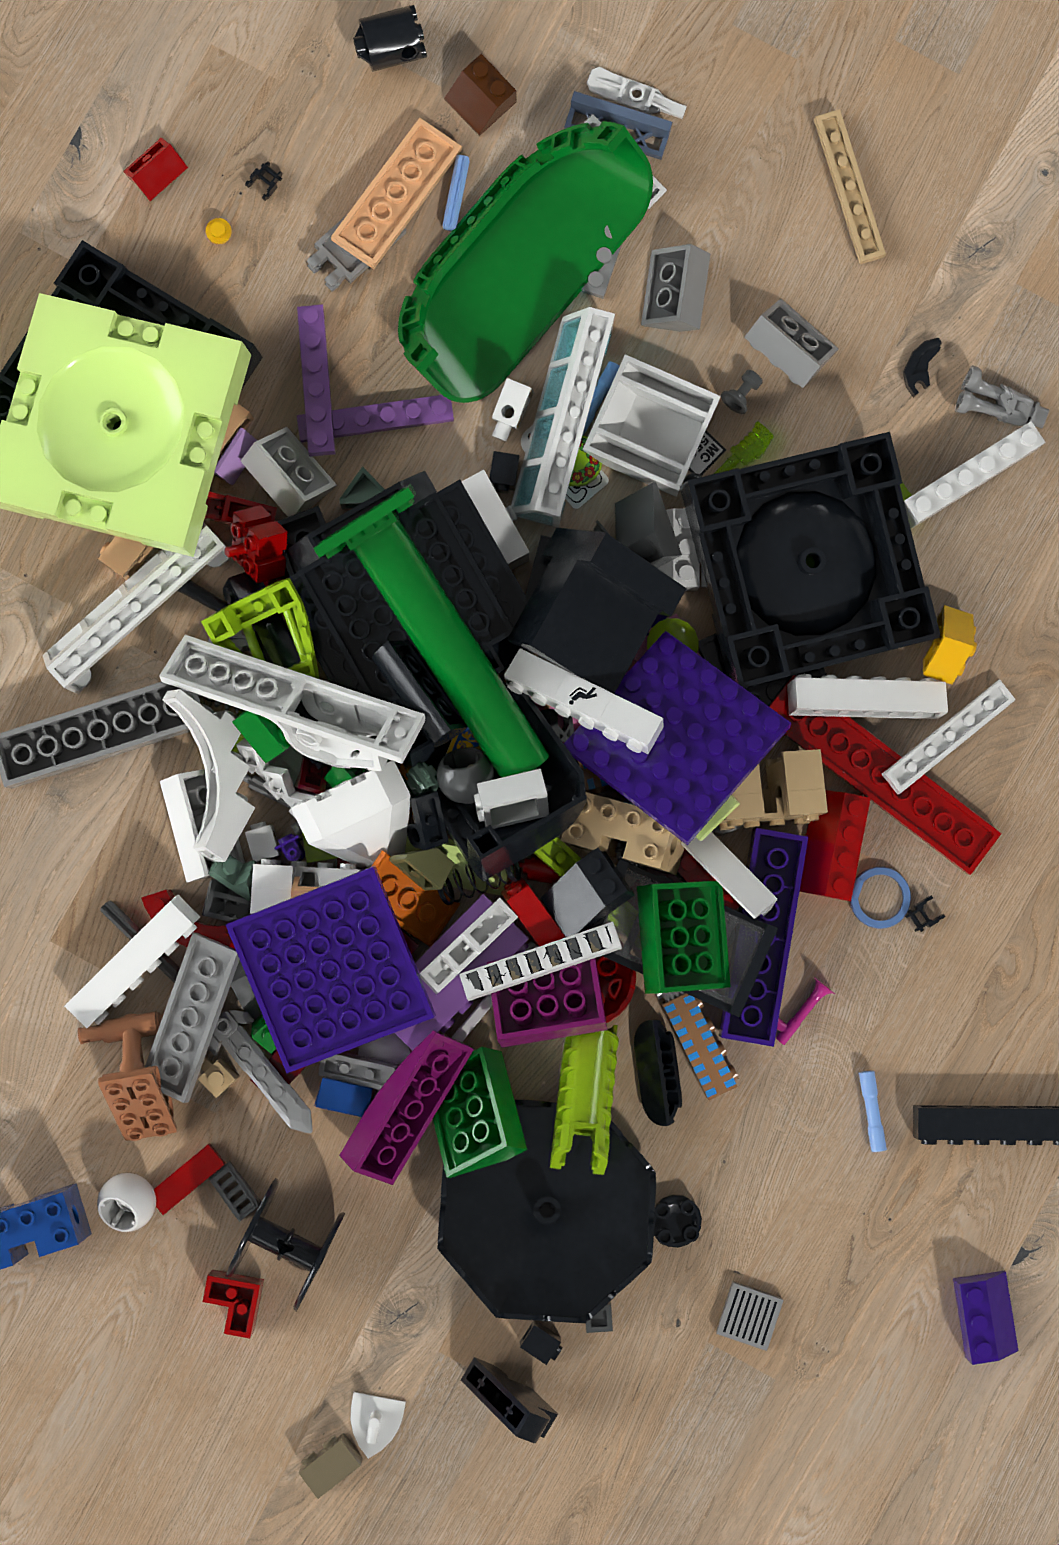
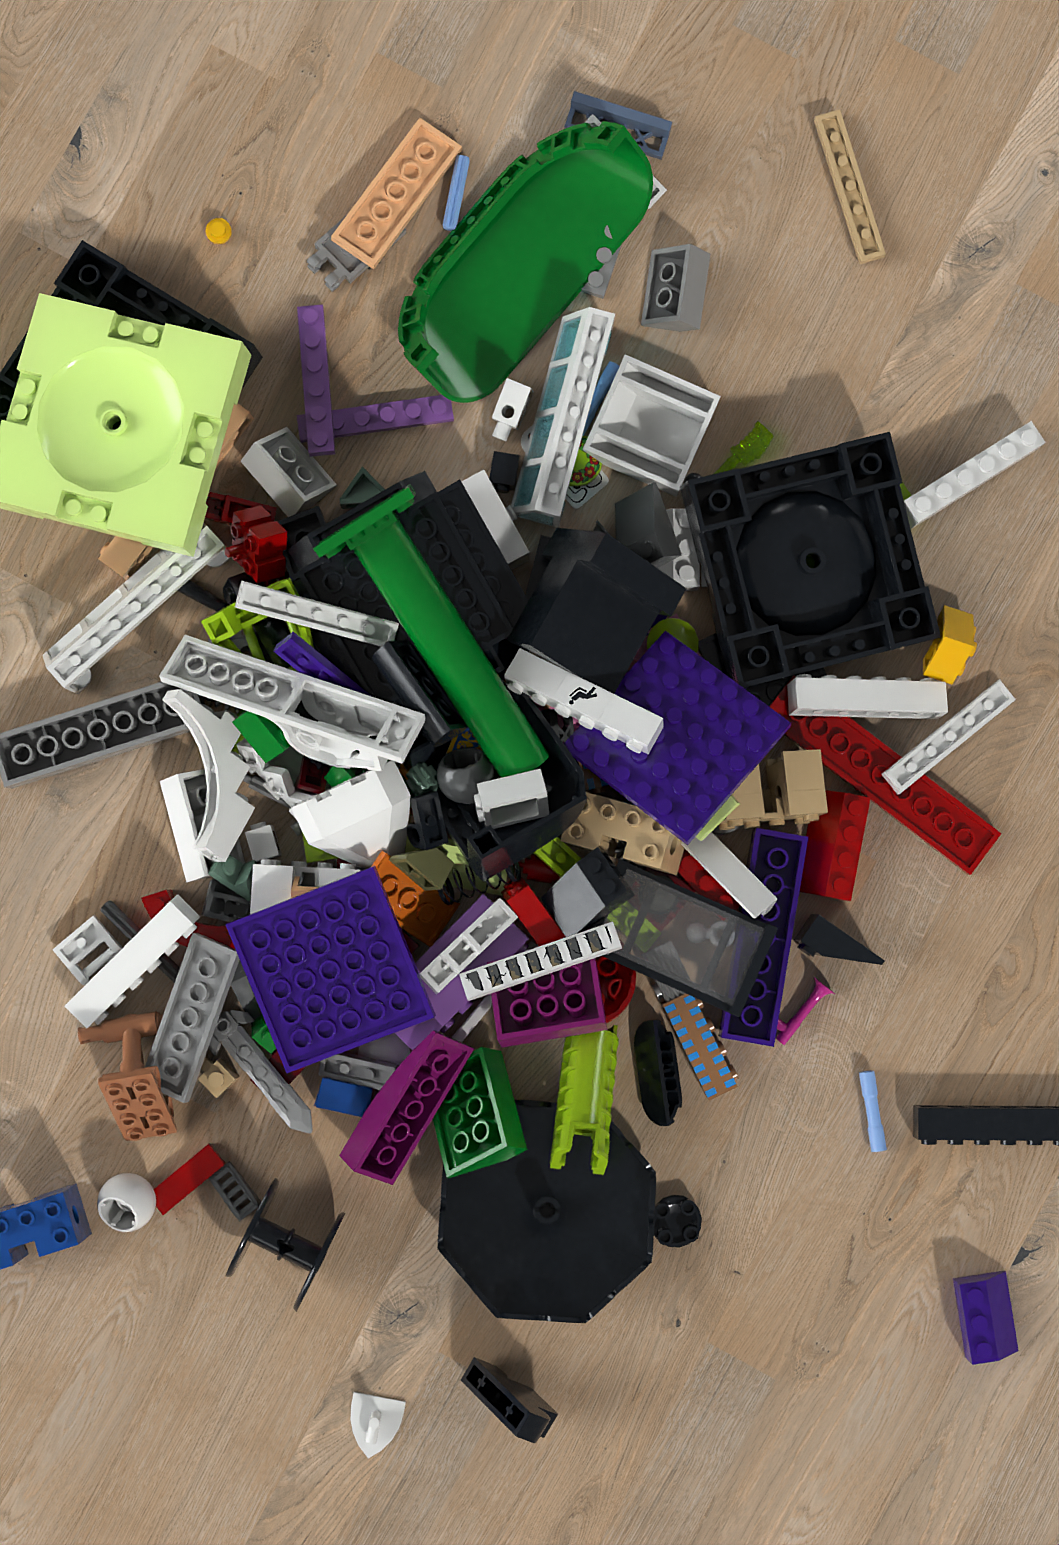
(82, 943): none -> white plate
(156, 168): red panel -> none
(230, 465): lavender slope -> none
(242, 1297): red brick -> none
(258, 174): black piece -> none
(291, 847): dark purple hinge -> none
(312, 663): none -> dark purple plate
(315, 614): none -> white tile
(330, 1465): dark tan brick -> none
(390, 38): black cylinder -> none
(481, 95): reddish brown slope -> none
(541, 1342): black brick -> none
(601, 1321): dark grey plate -> none
(620, 90): white piece -> none
(683, 937): green slope -> none
(707, 454): sticker -> none
(736, 398): dark grey piece -> none
(749, 1316): light grey tile -> none
(791, 343): light grey slope -> none
(827, 940): none -> black slope
(906, 900): medium blue piece -> none
(917, 366): black piece -> none
(919, 907): black piece -> none
(1010, 405): light grey piece -> none

